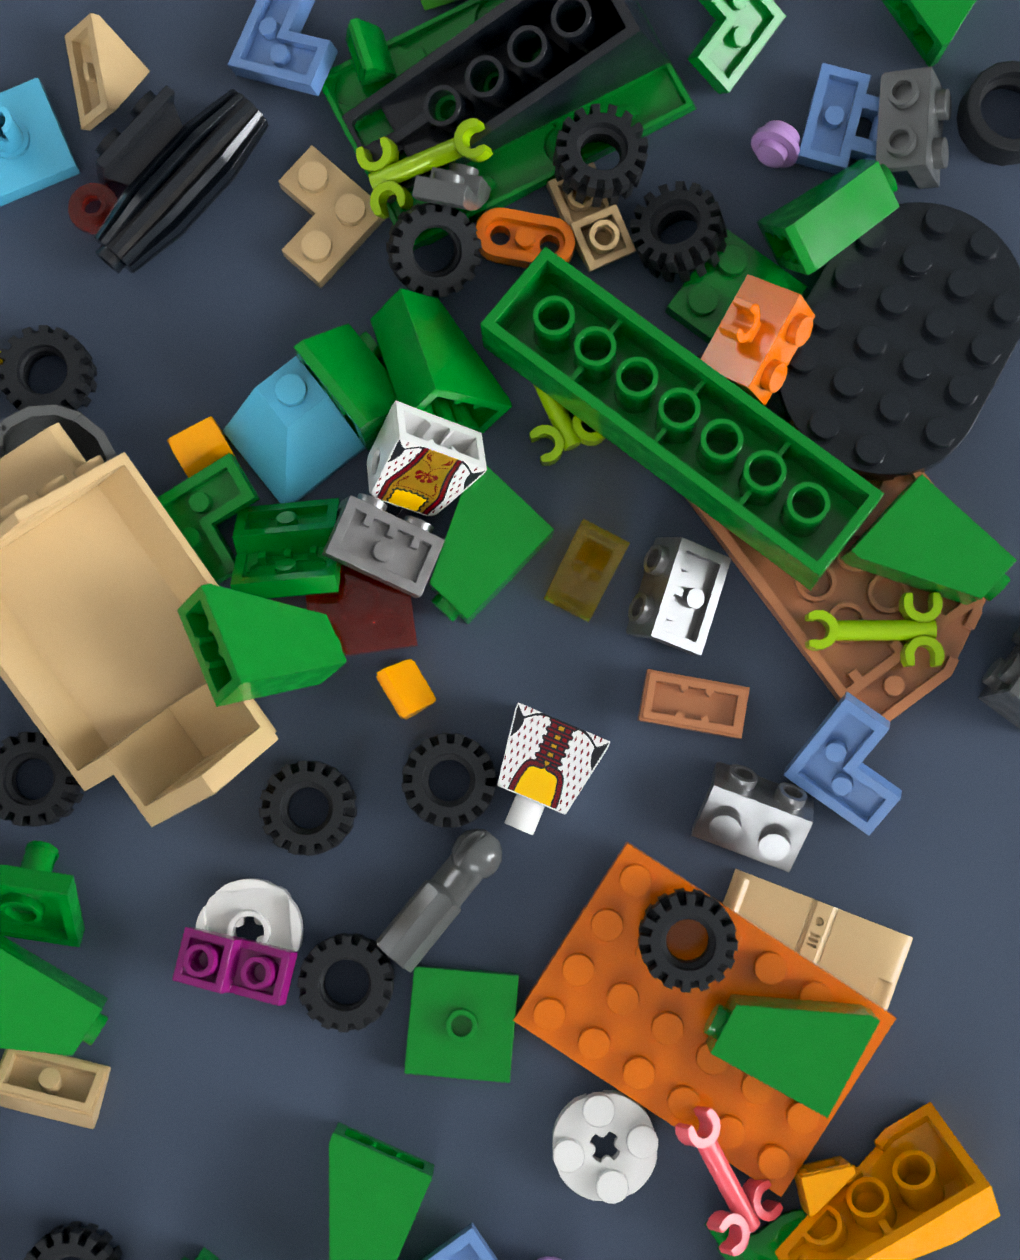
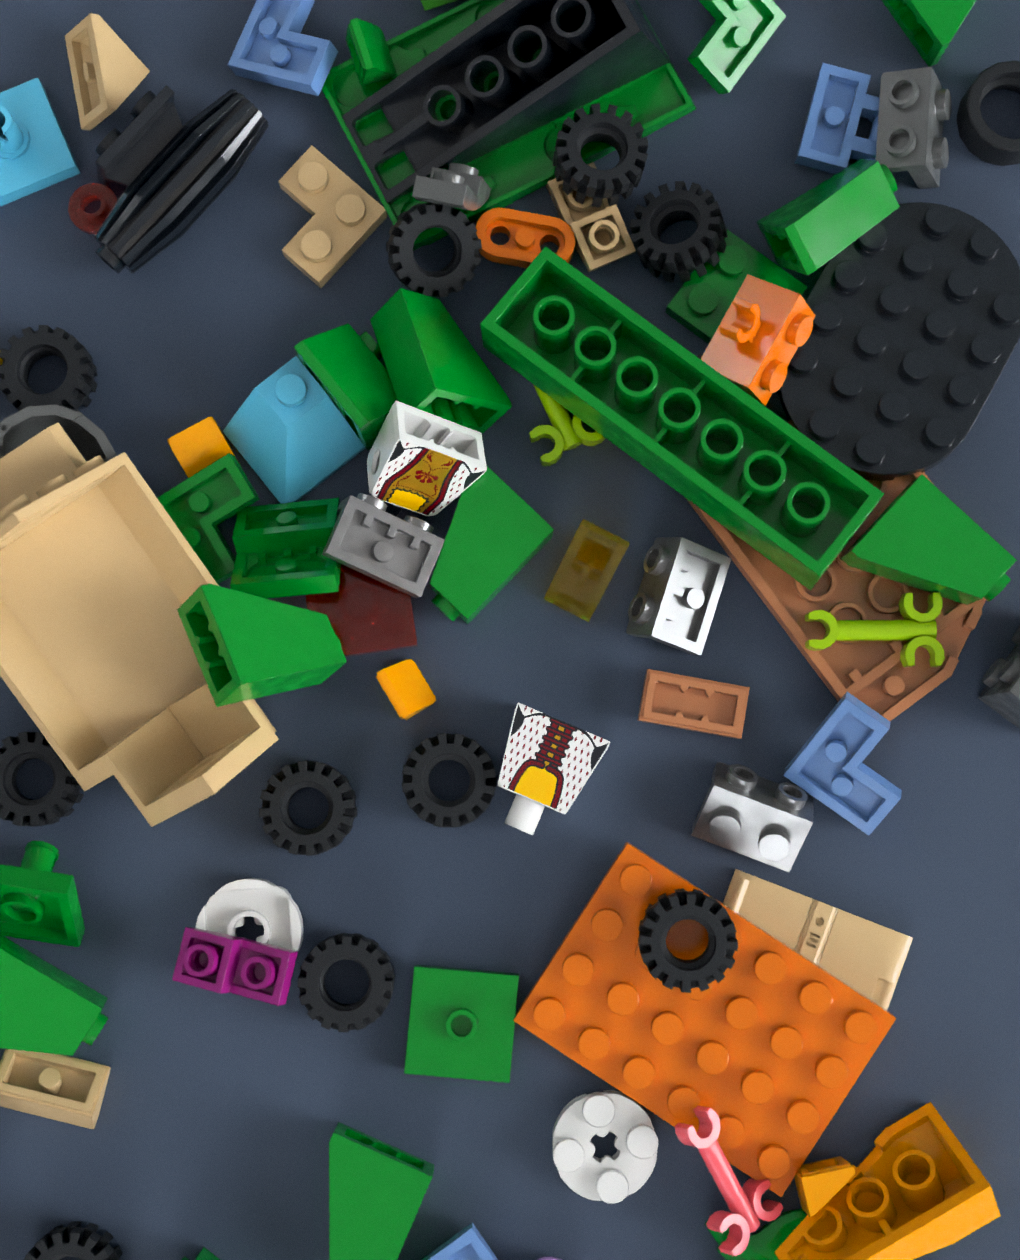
(389, 172): lime bar -> none
(439, 900): dark grey piece -> none
(776, 144): lavender plate -> none
(792, 1044): green slope -> none

